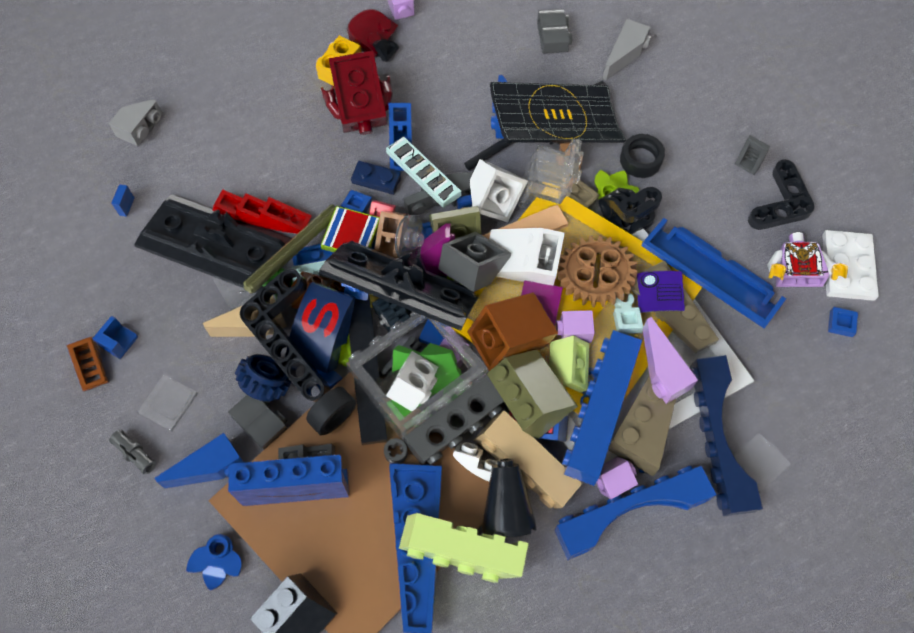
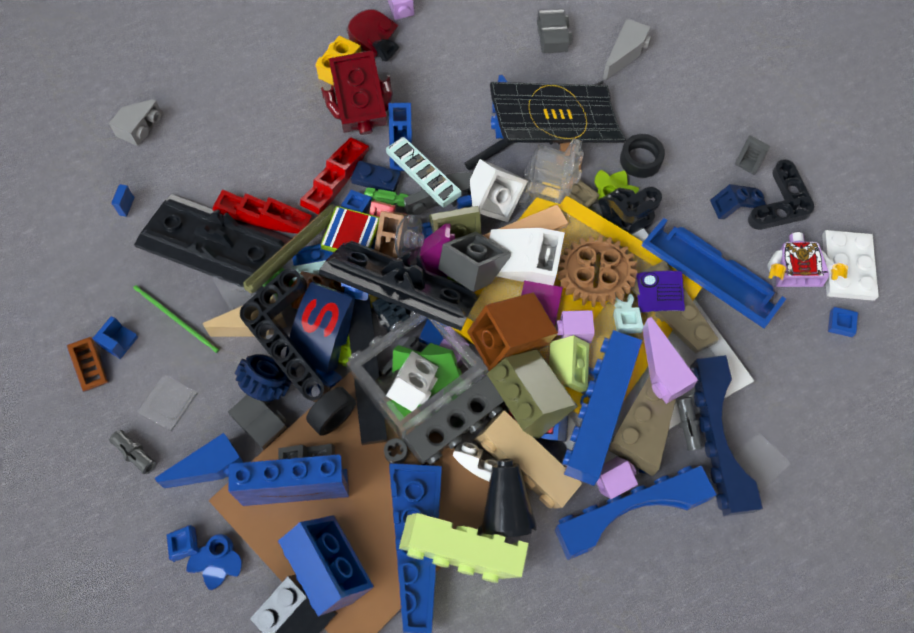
(175, 318): none -> bright green piece
(182, 543): none -> blue tile
(325, 564): none -> blue brick
(335, 175): none -> red slope
(386, 196): none -> bright green axle
(693, 441): none -> dark grey pin
(734, 197): none -> dark blue bracket

